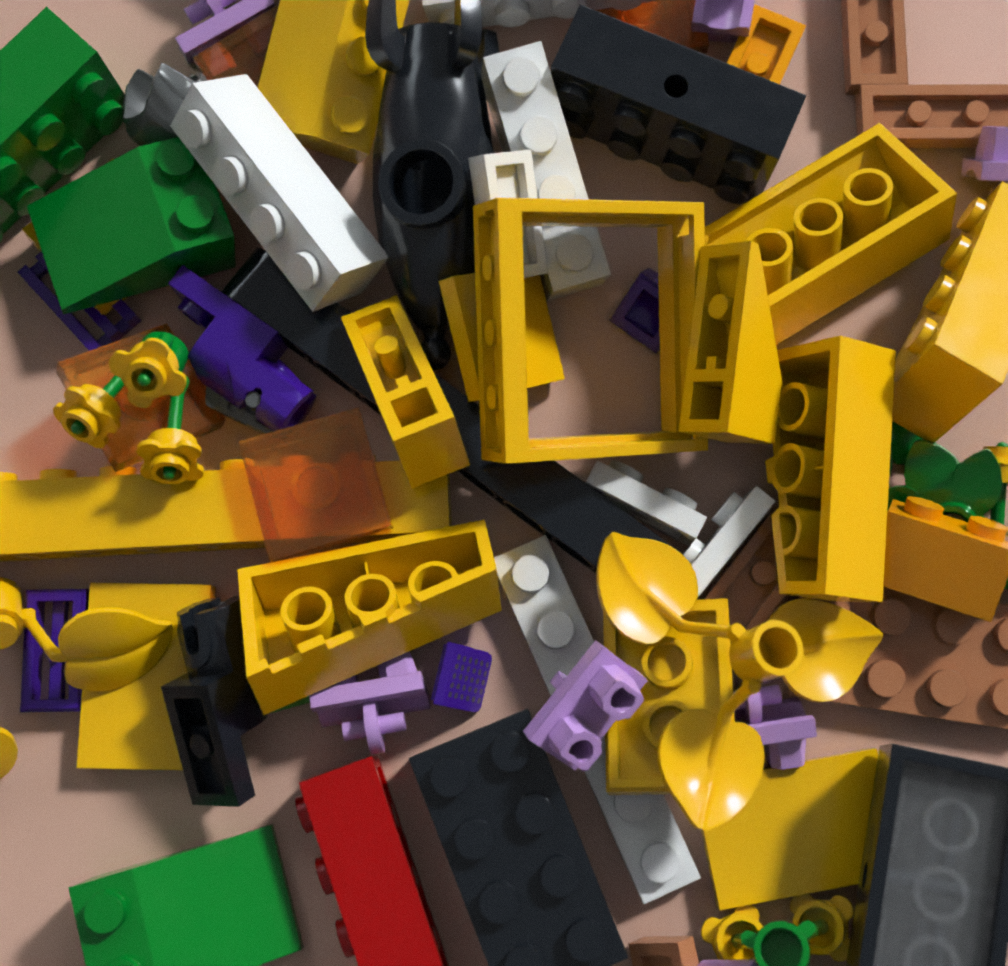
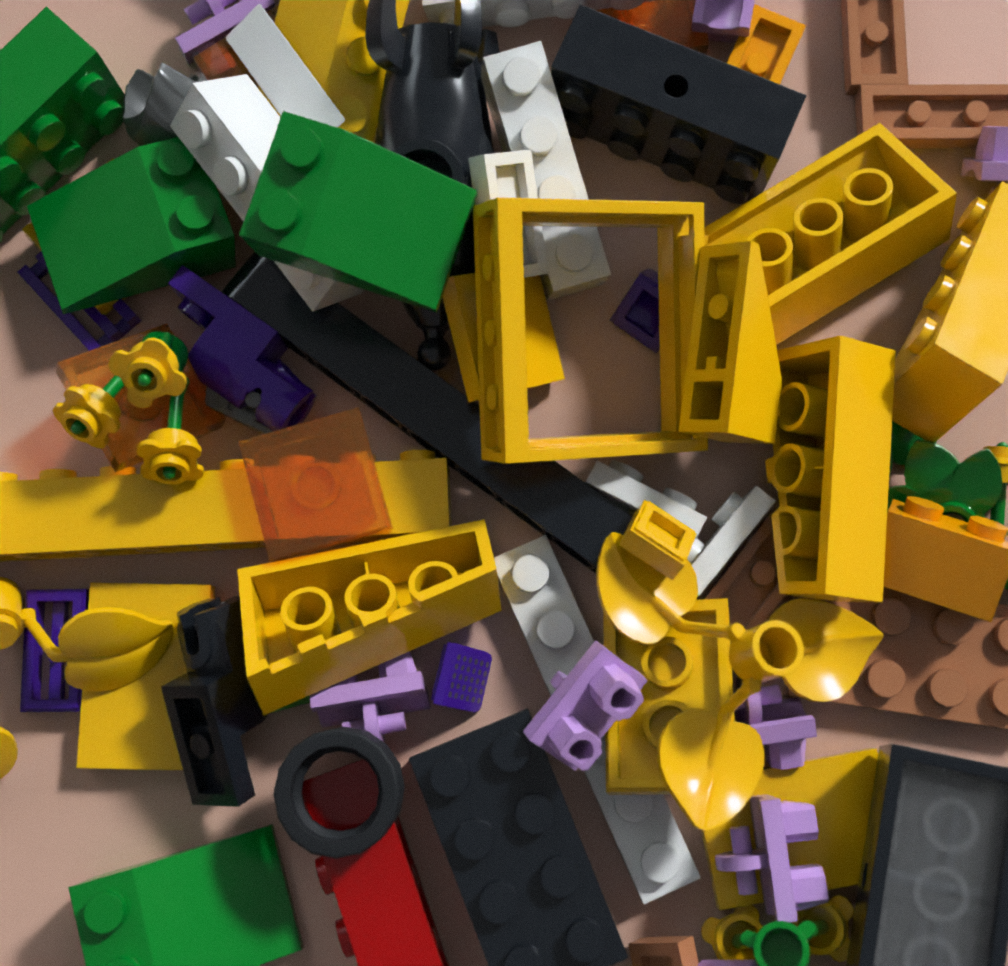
(280, 69): none -> white sticker
(290, 802): none -> black tyre
(357, 213): none -> green slope
(406, 392): yellow slope -> none
(658, 539): none -> yellow tile
(783, 886): none -> lavender hips

